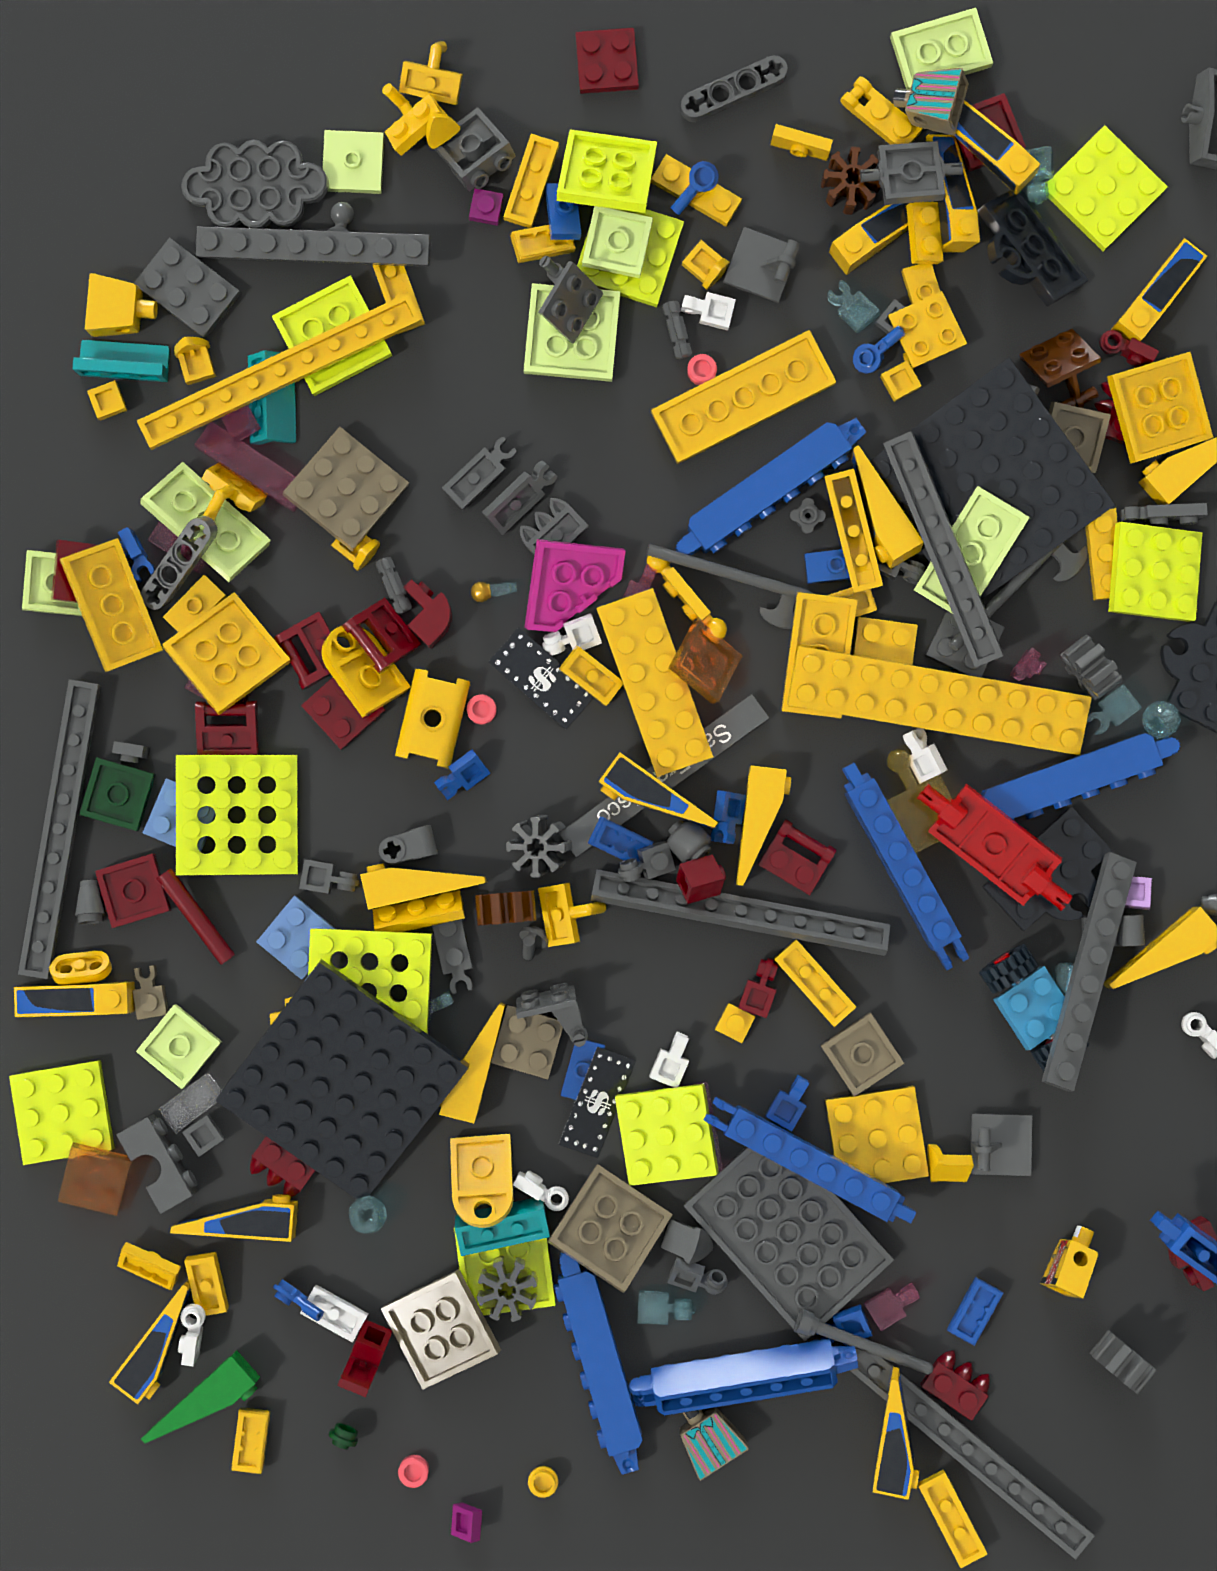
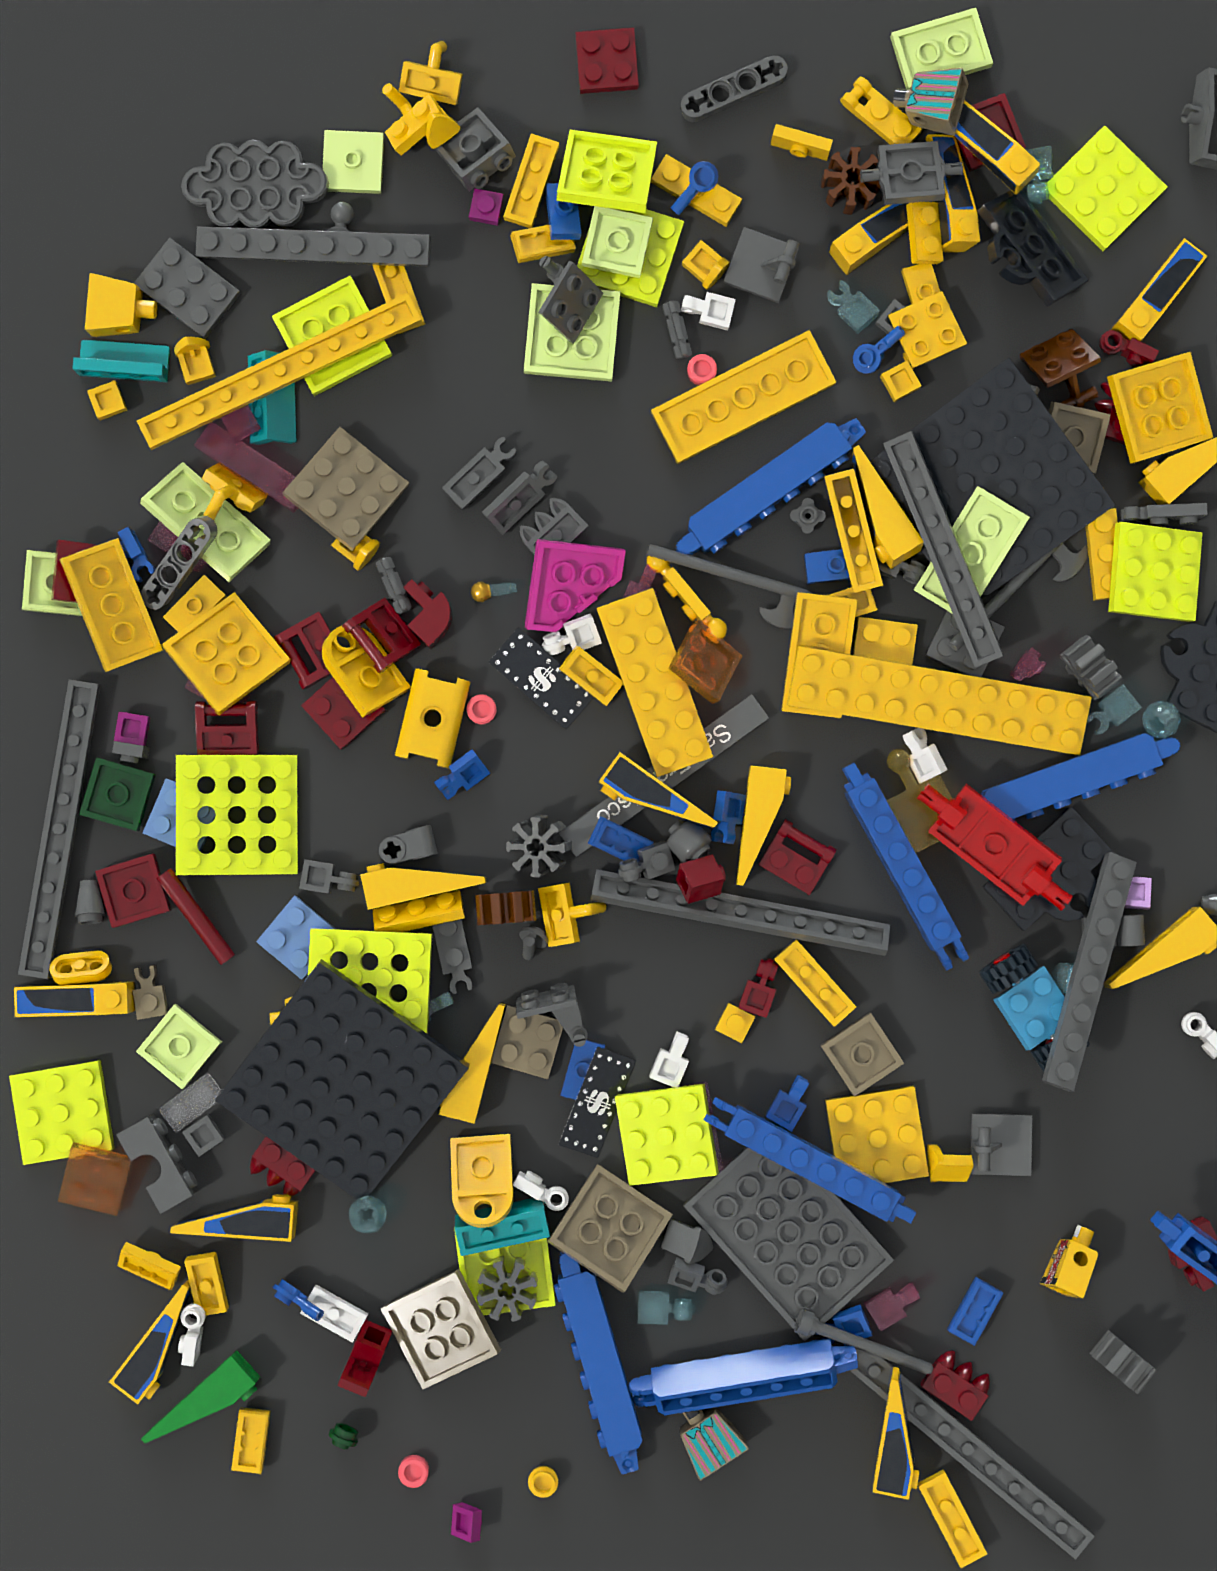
(132, 728): none -> magenta plate

